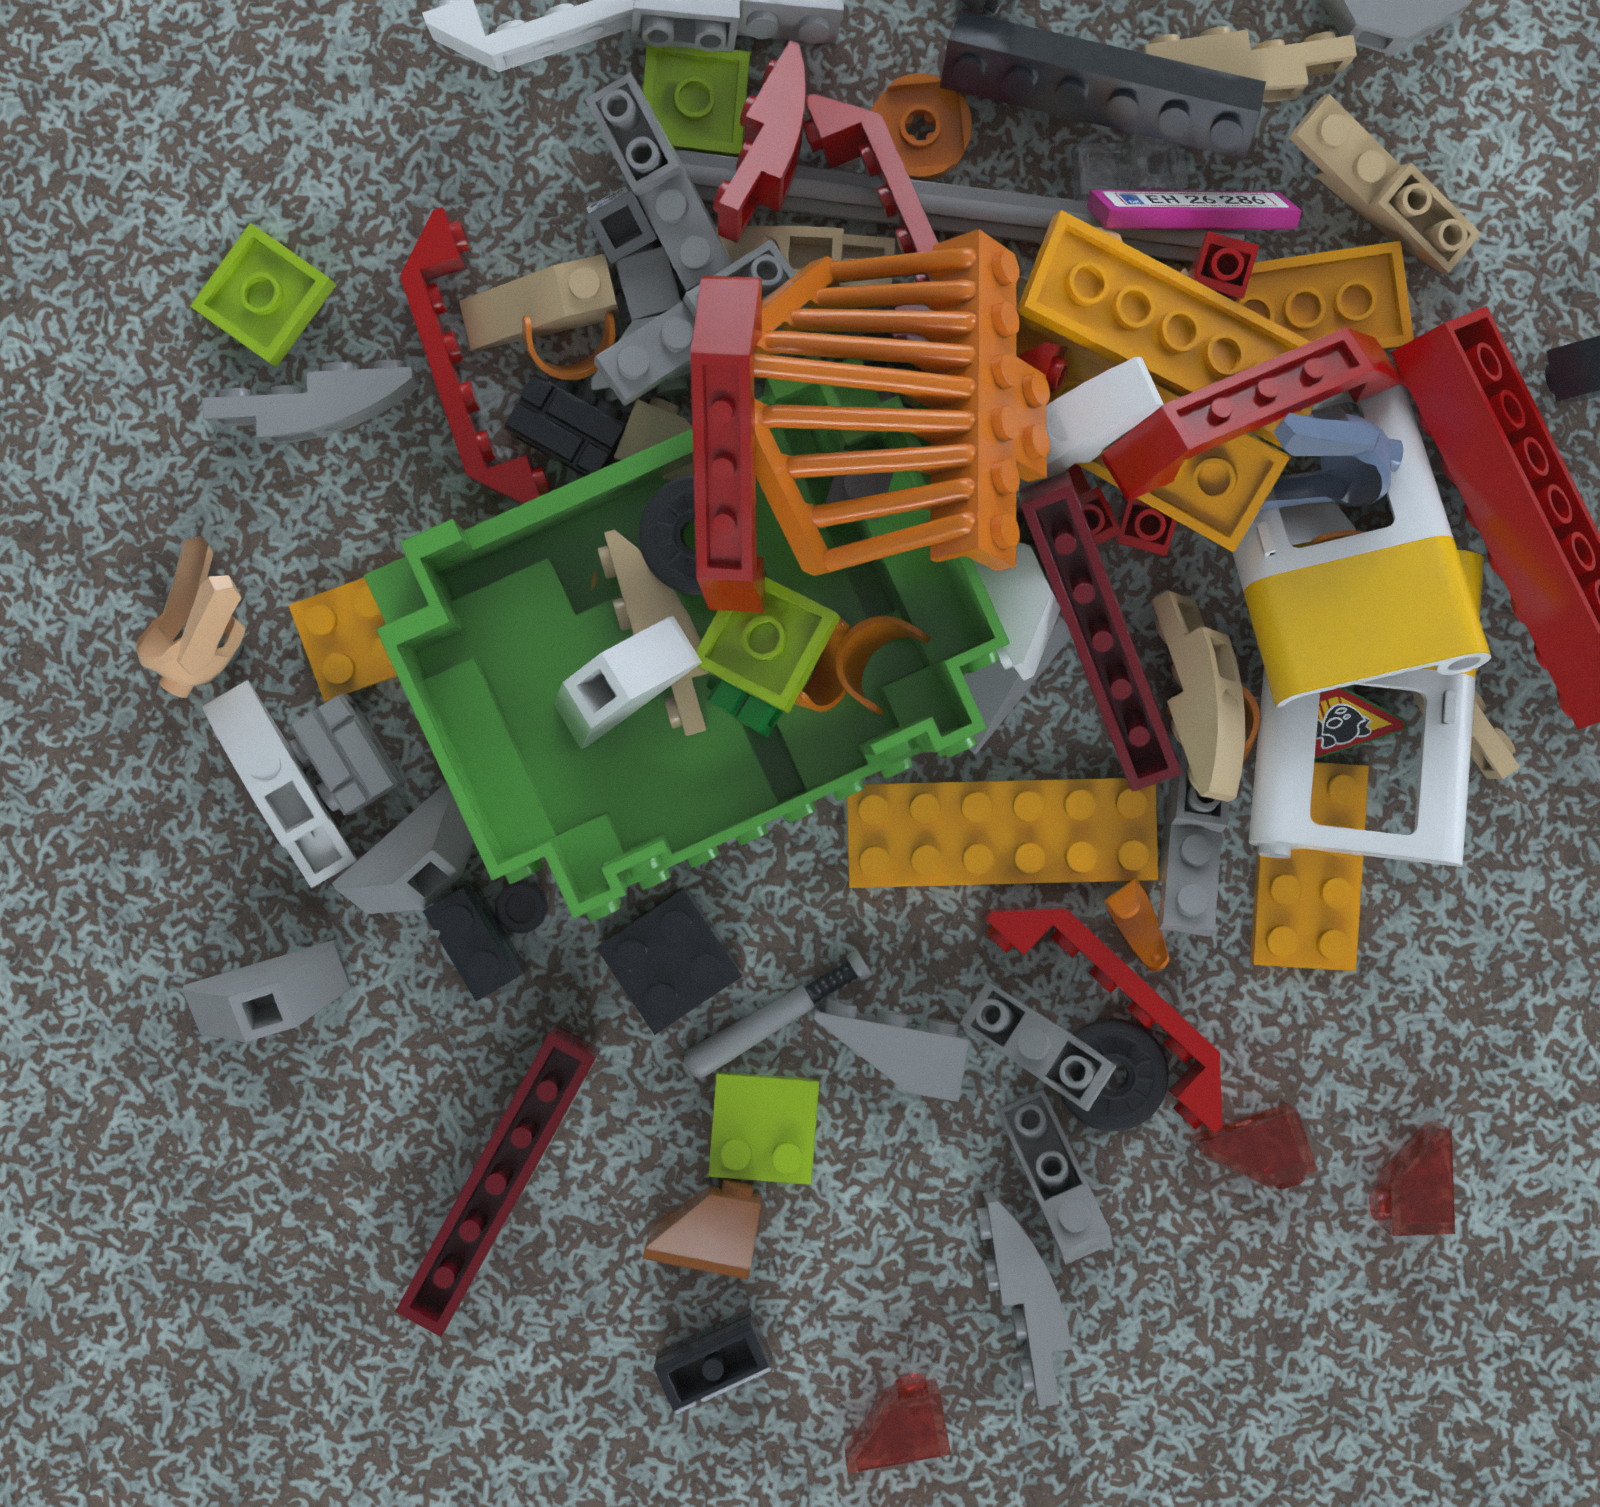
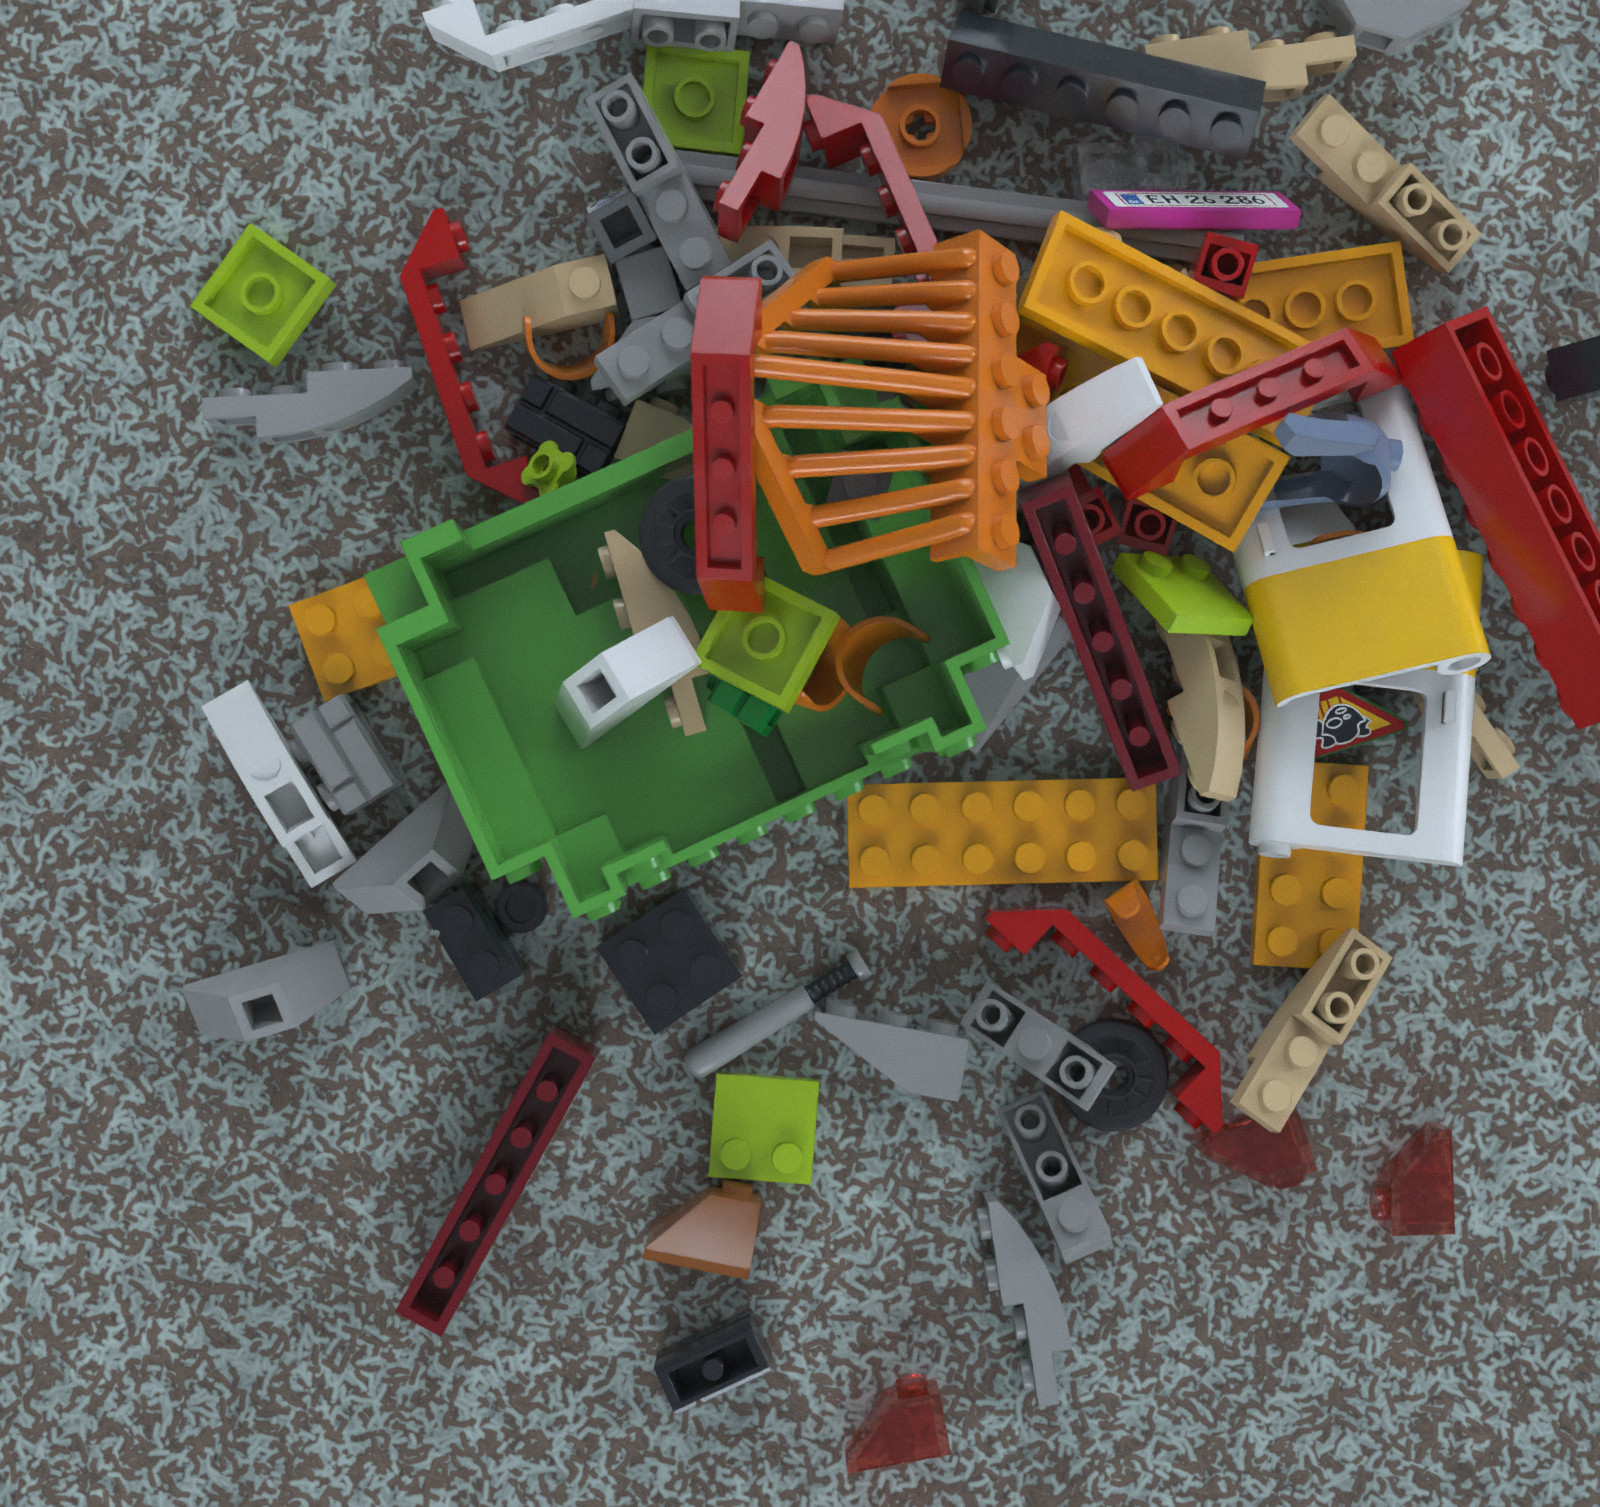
(207, 609): light nougat piece -> none
(549, 468): none -> lime plate
(1182, 594): none -> lime plate
(1306, 1025): none -> tan slope

